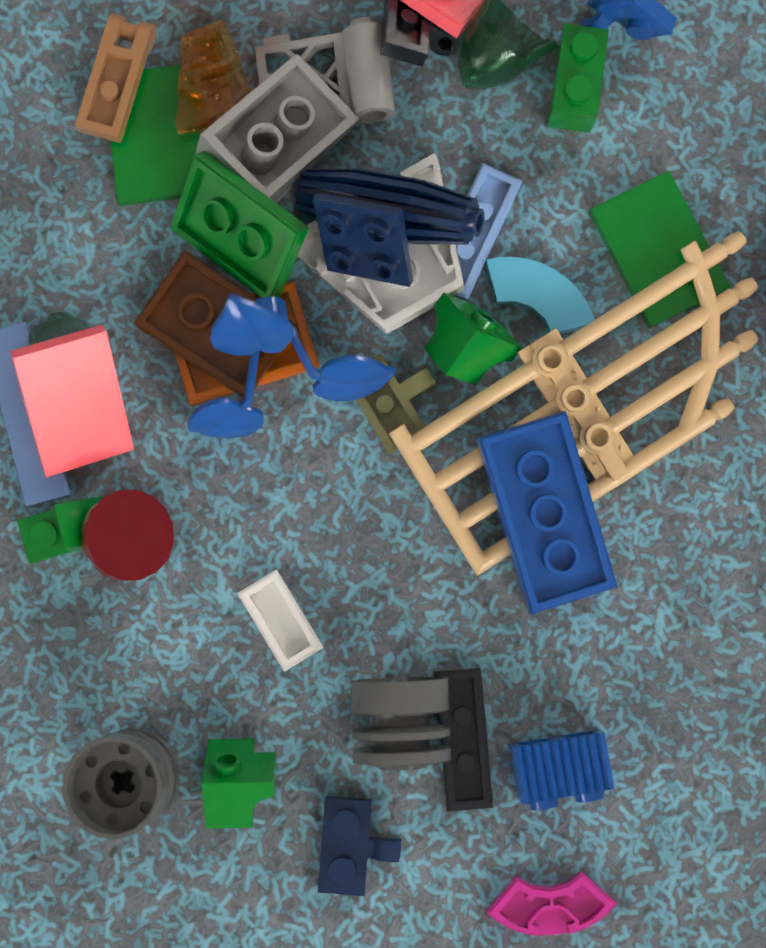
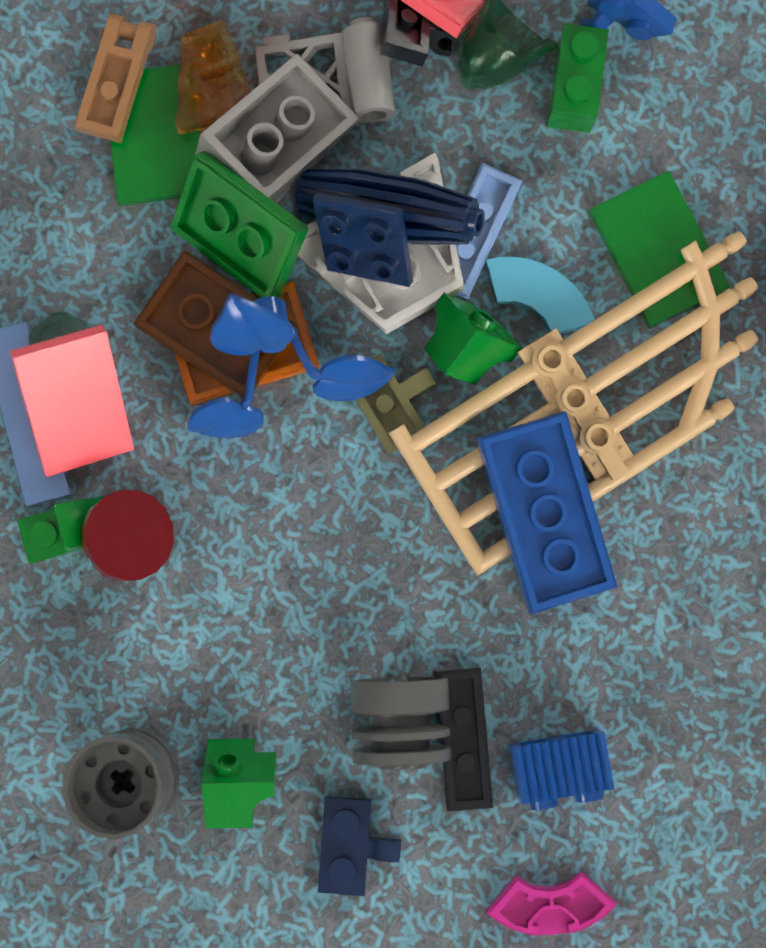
(280, 620): white tile -> none

